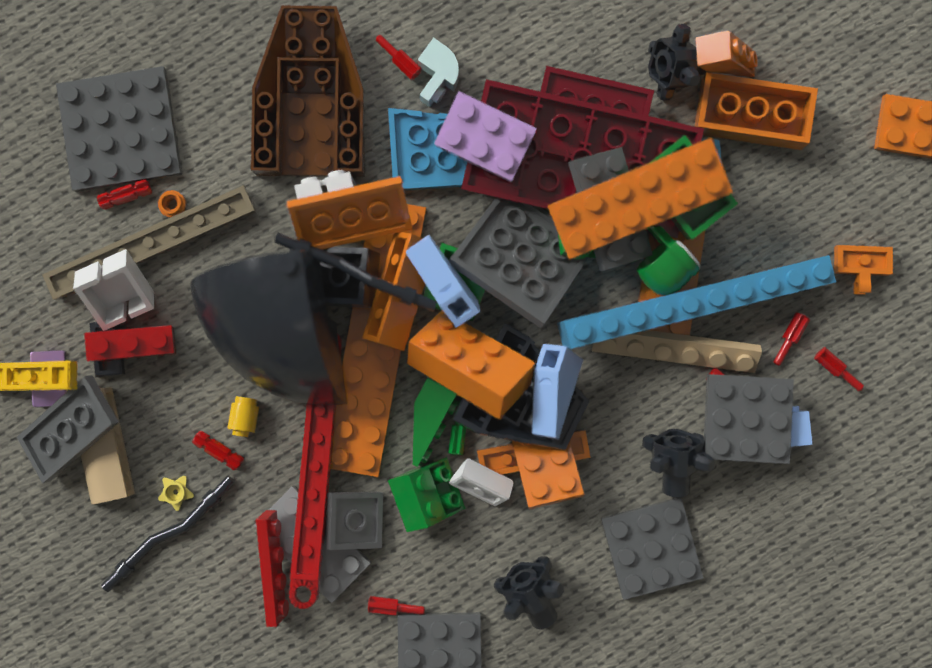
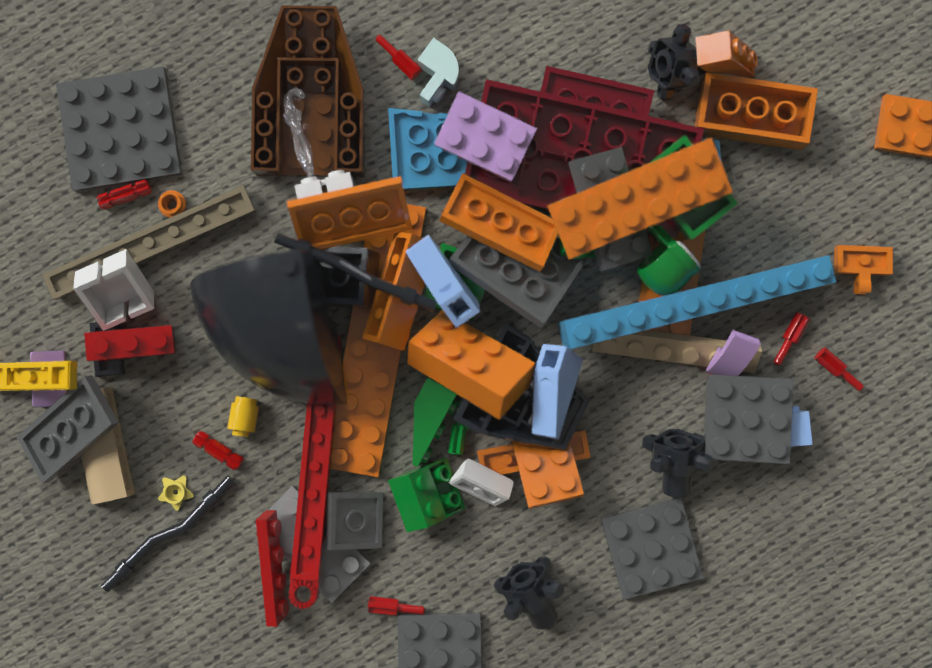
(293, 119): none -> clear piece
(500, 222): none -> orange plate
(734, 355): none -> lavender slope

